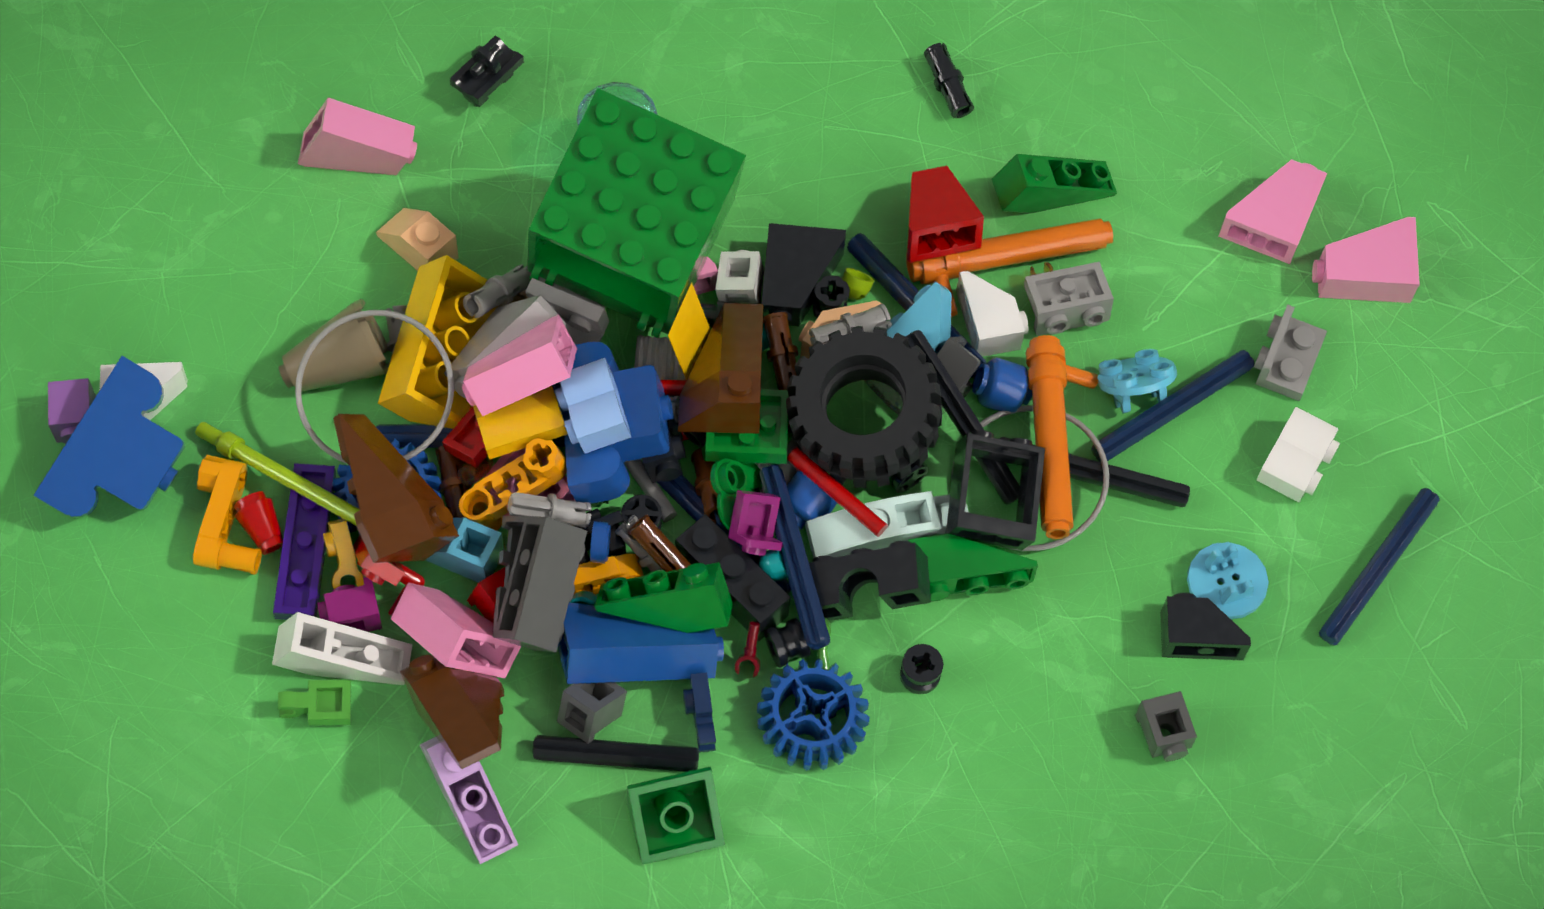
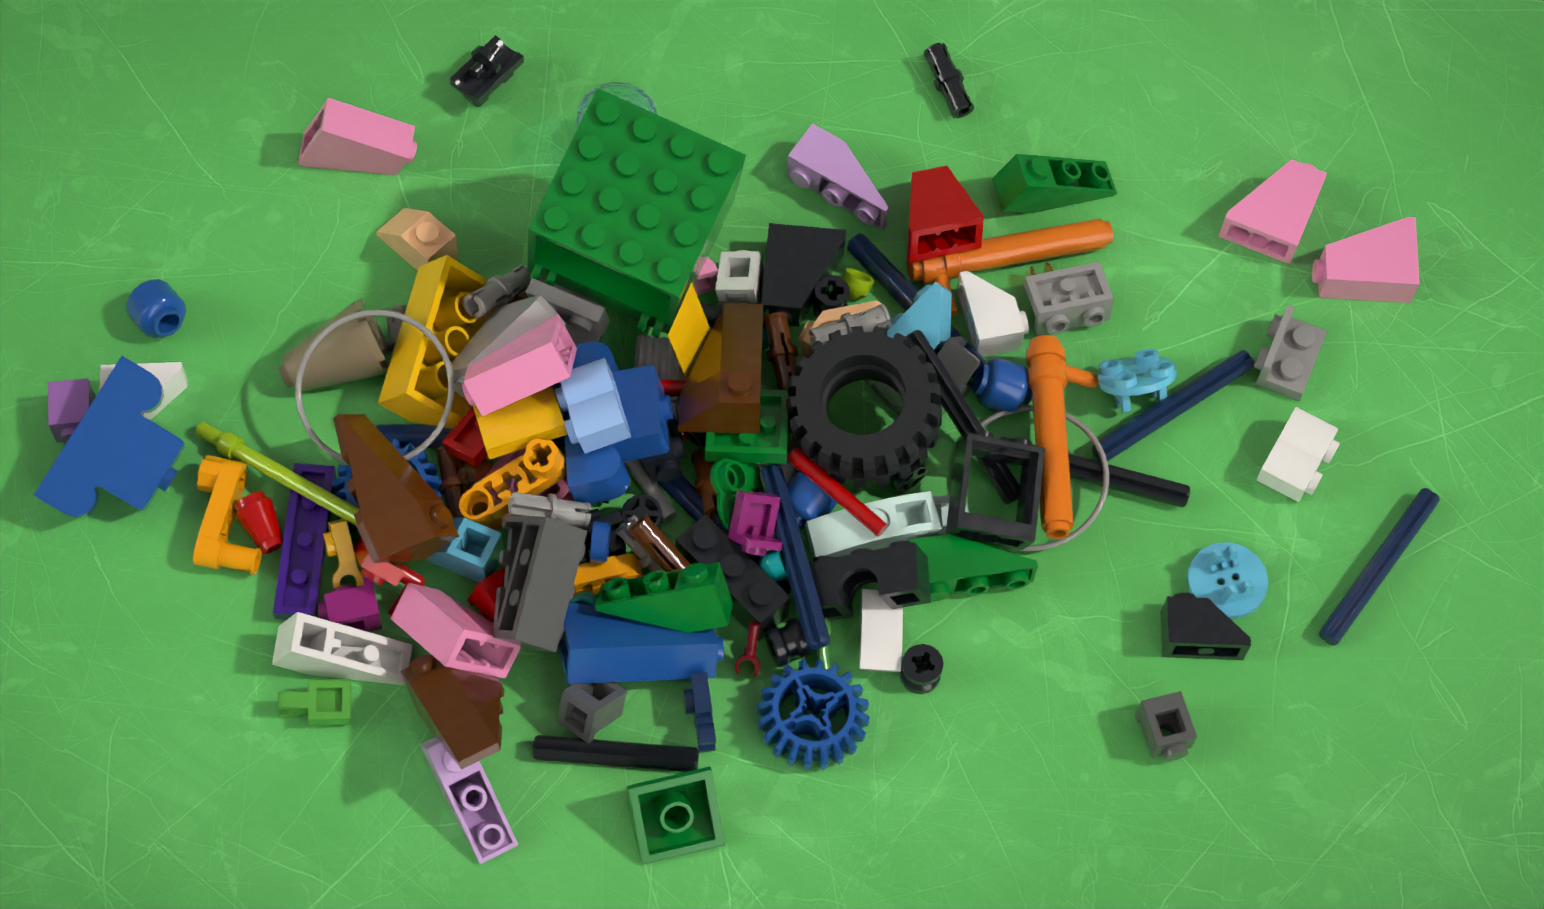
(156, 308): none -> blue head
(832, 171): none -> lavender slope
(879, 634): none -> white slope

